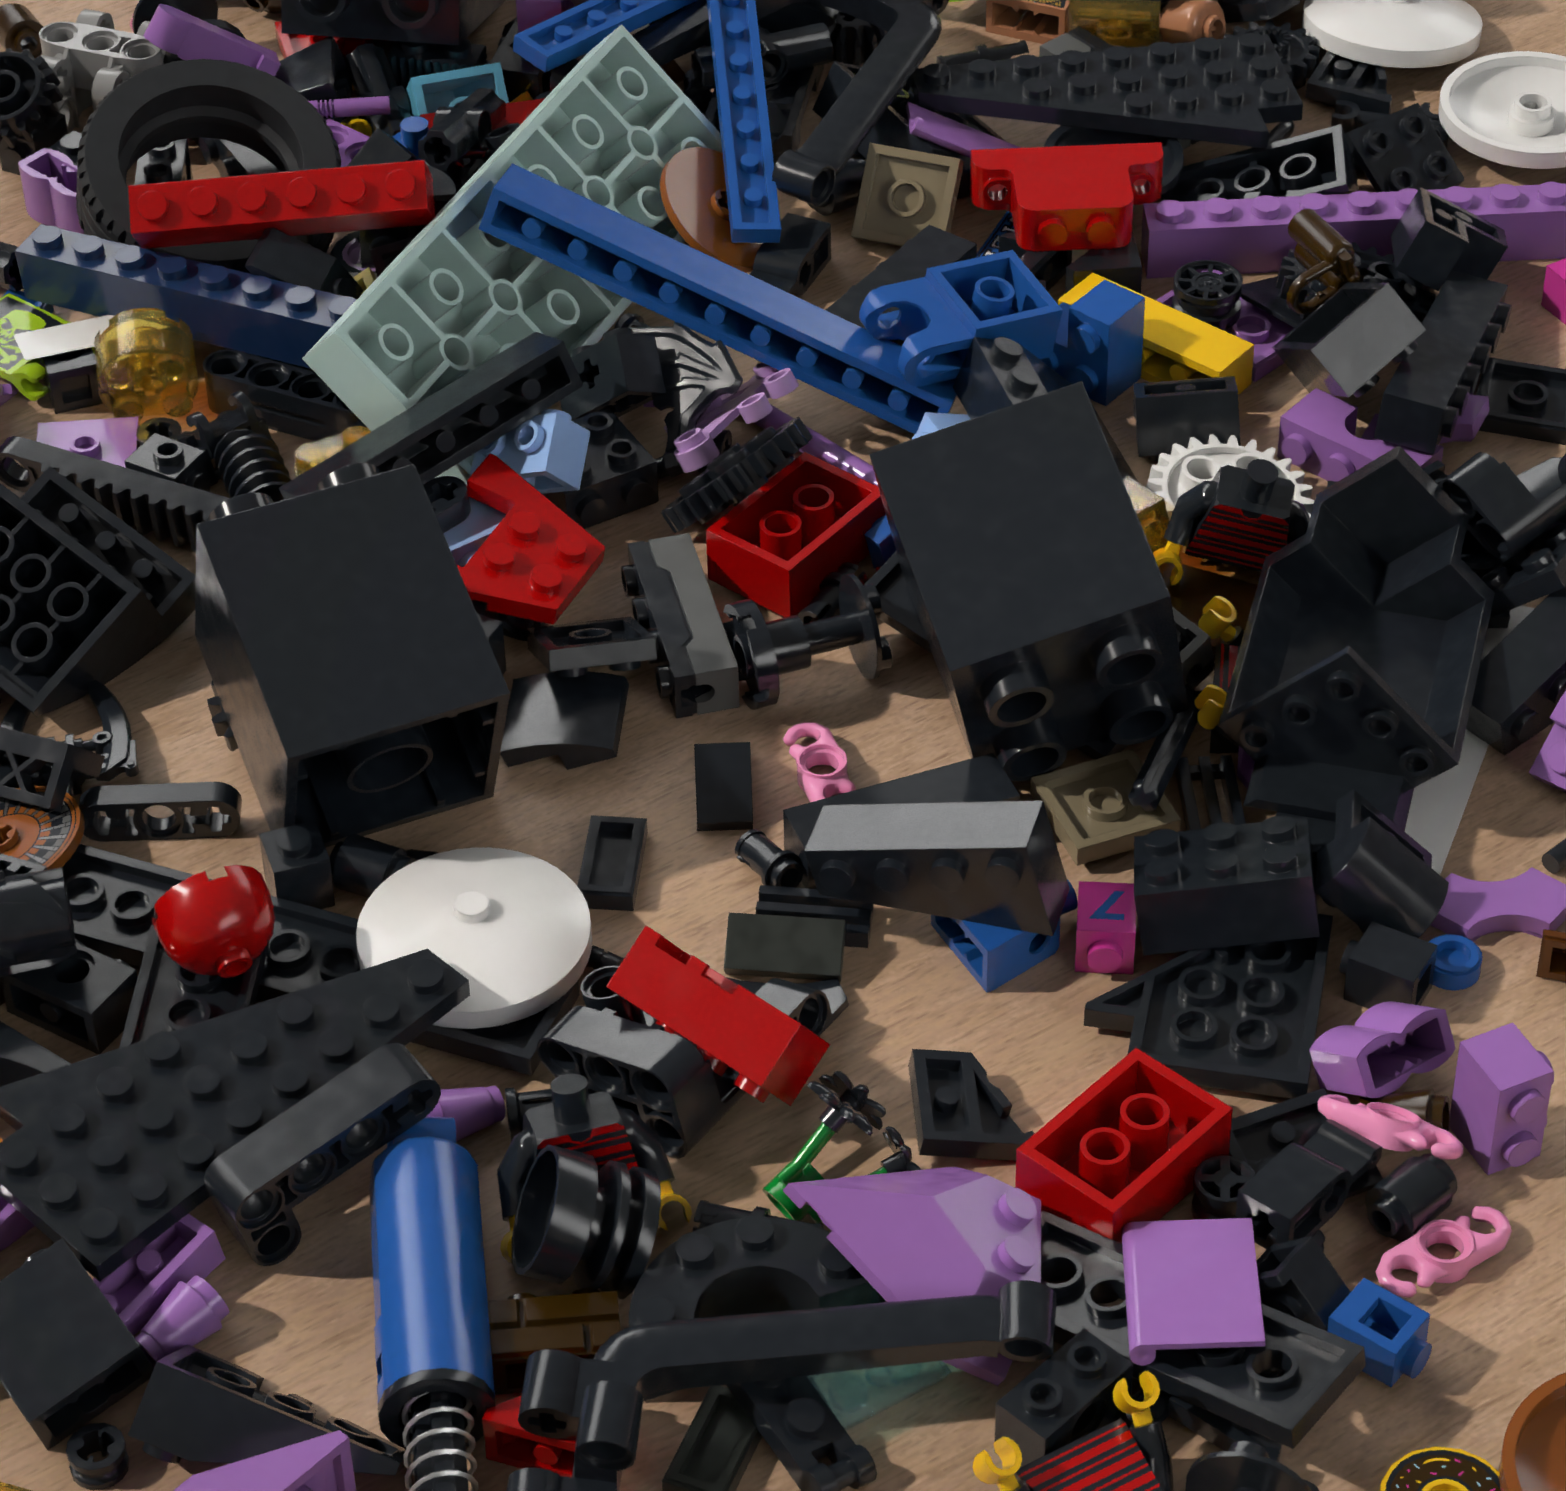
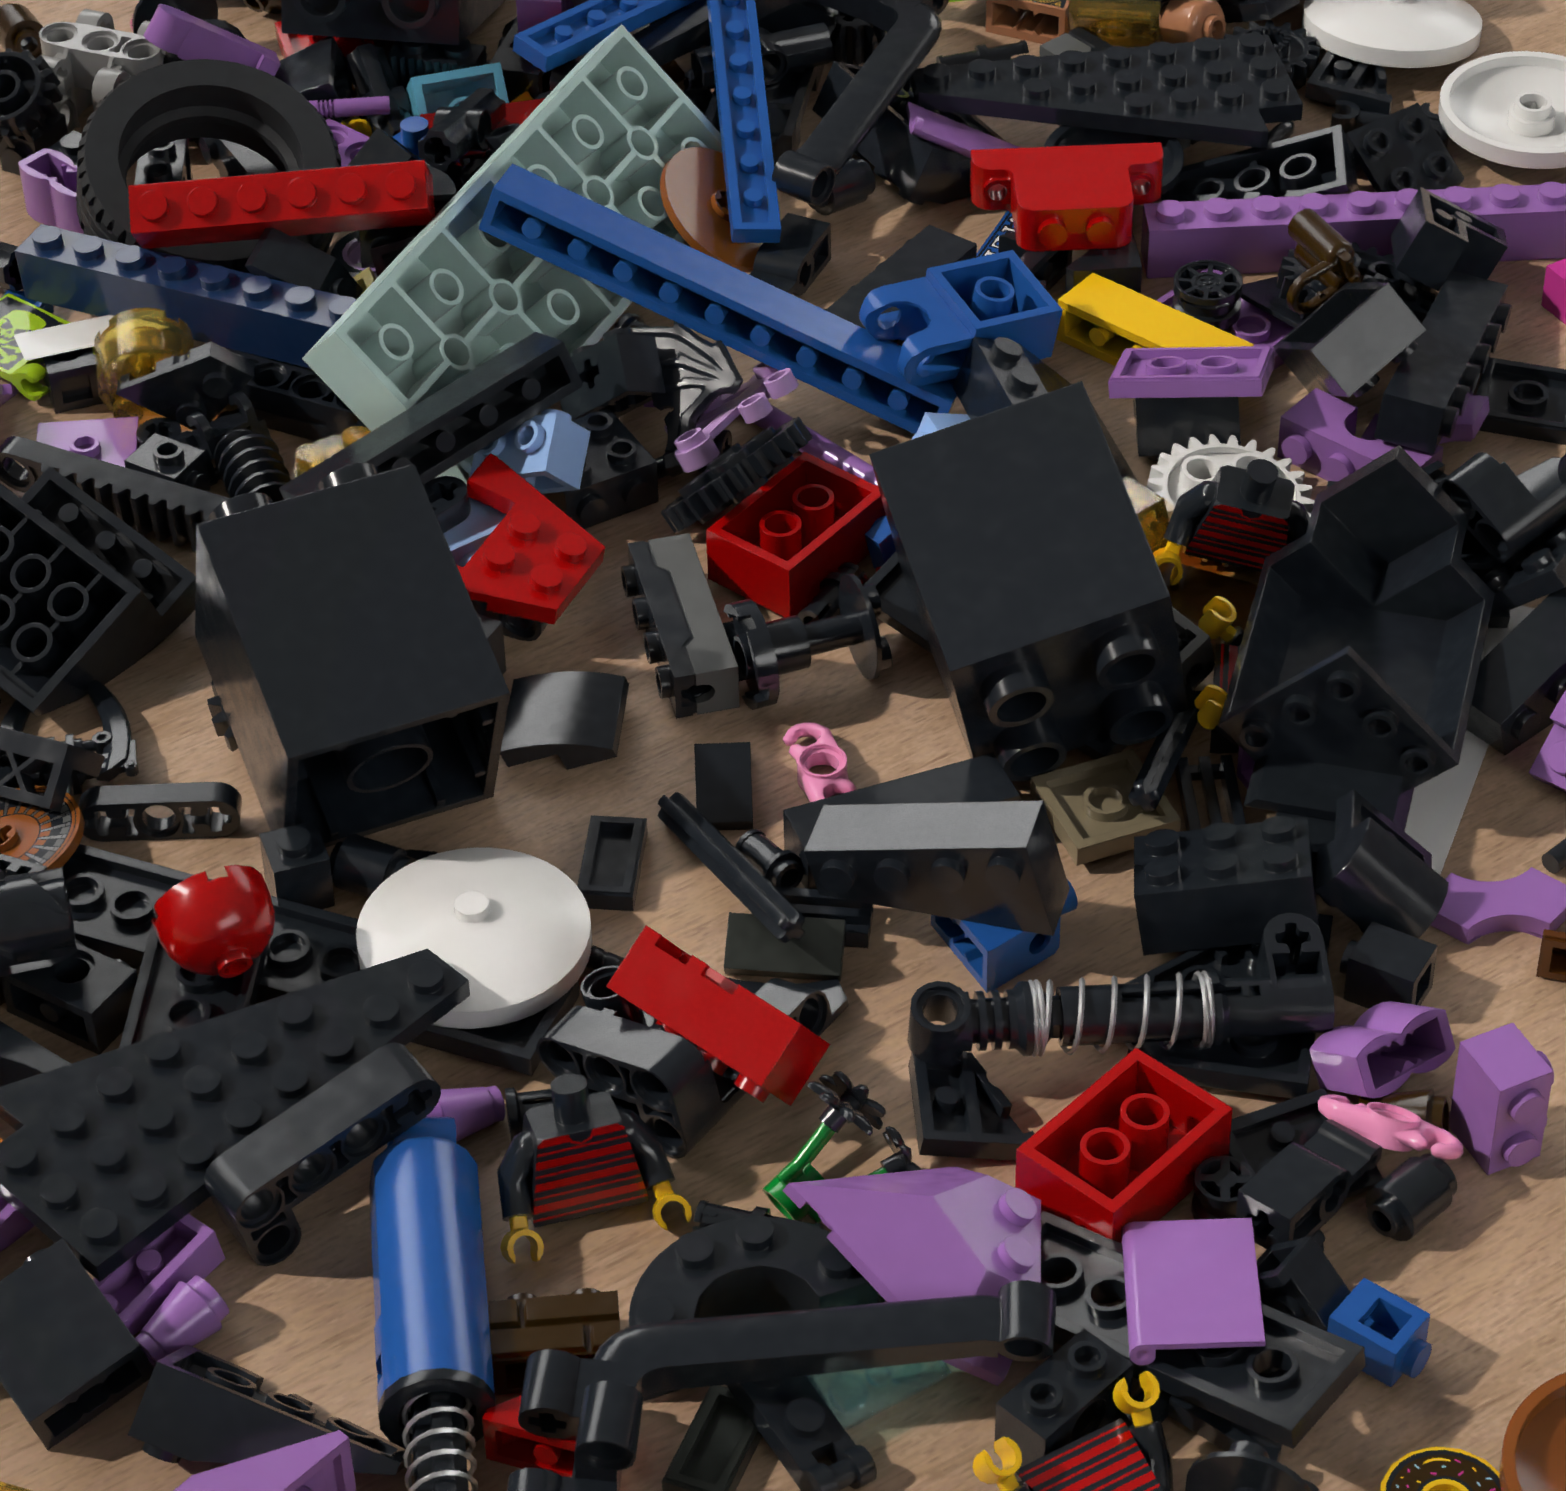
(96, 1438): black bush -> none
(189, 383): none -> black wing
(580, 645): black plate -> none
(585, 1221): black wheel -> none
(731, 867): none -> black axle
(905, 194): dark tan plate -> none
(1101, 341): blue brick -> none
(1105, 928): dark pink brick -> none
(1137, 1012): none -> black piece
(1192, 372): none -> medium lavender tile
(1414, 1256): bright pink piece -> none
(1456, 962): blue tile -> none

